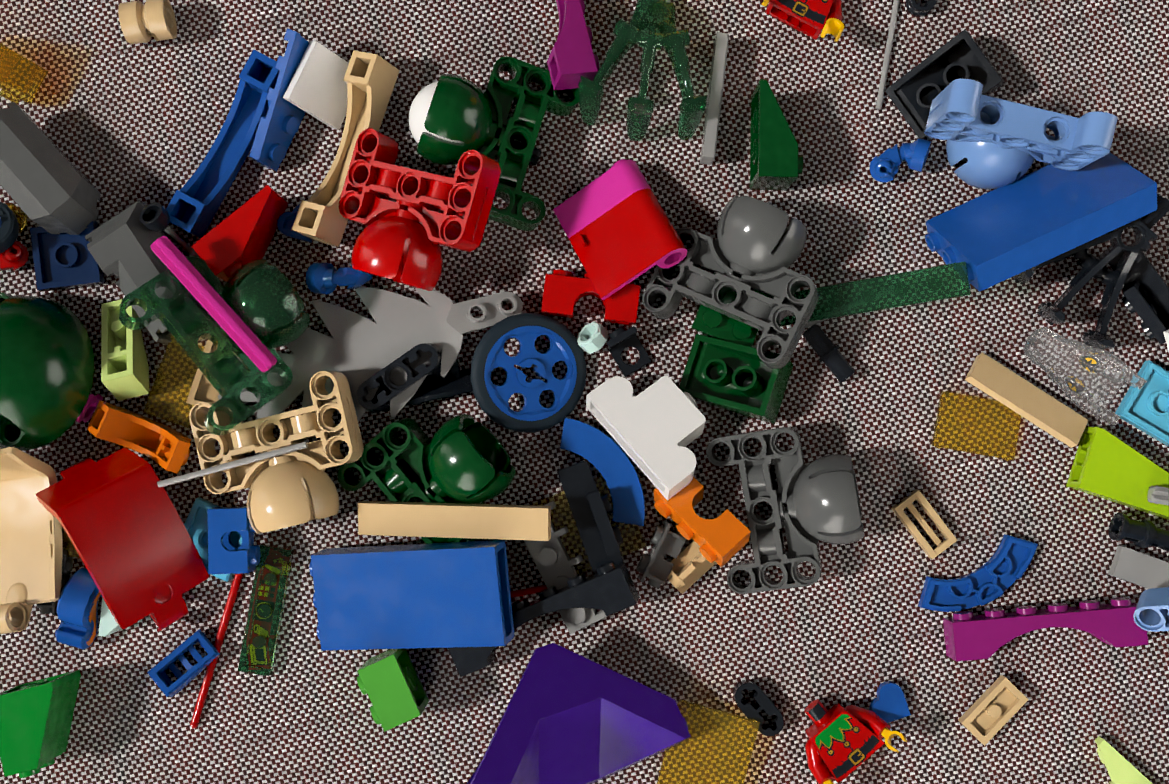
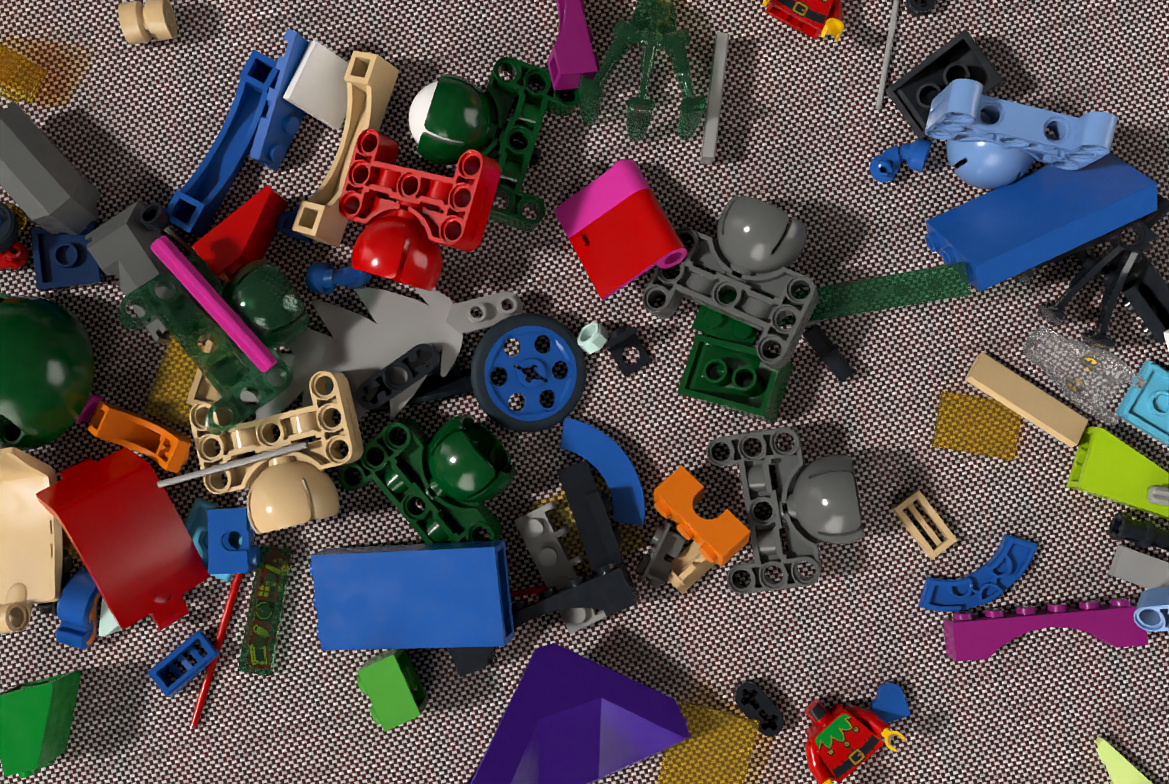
(122, 355): yellowish green slope -> none
(454, 520): tan tile -> none
(564, 291): red arch -> none
(651, 428): white brick -> none
(772, 144): dark green slope -> none
(993, 710): tan plate -> none

